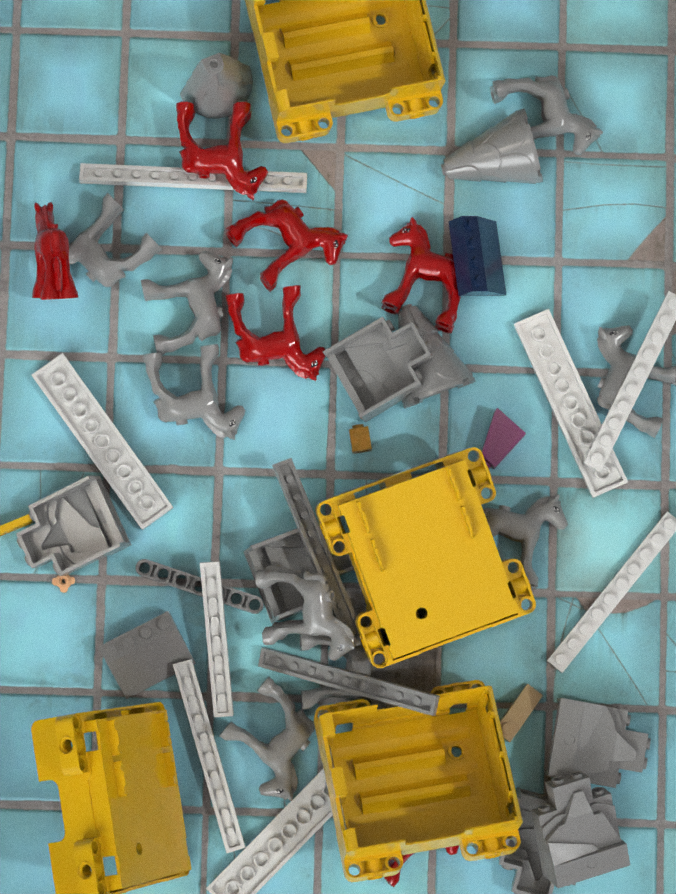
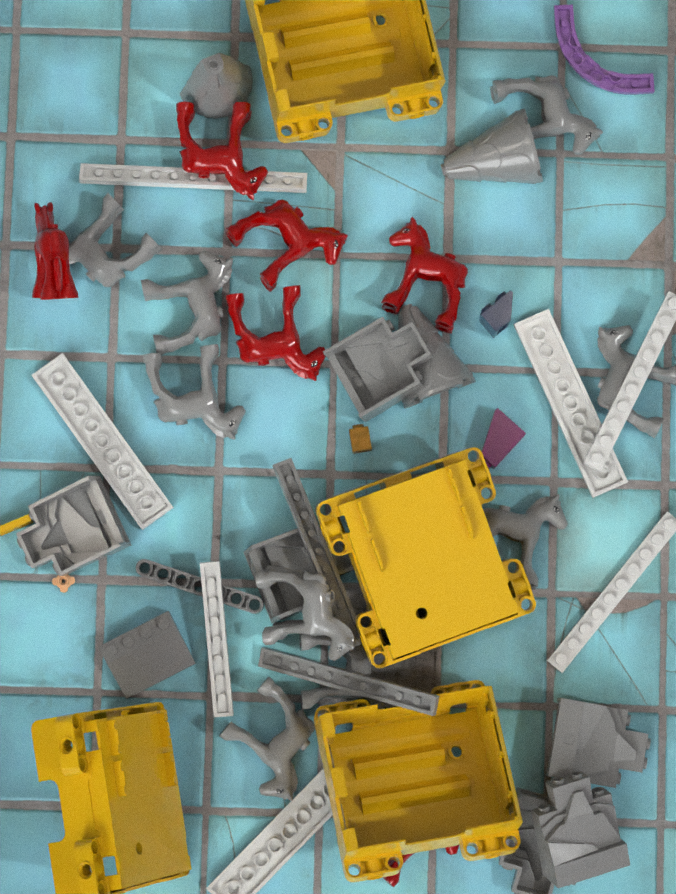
(209, 756): white plate -> none
(477, 256): dark blue slope -> none
(497, 316): none -> slope
(519, 712): tan slope -> none
(590, 70): none -> medium lavender plate

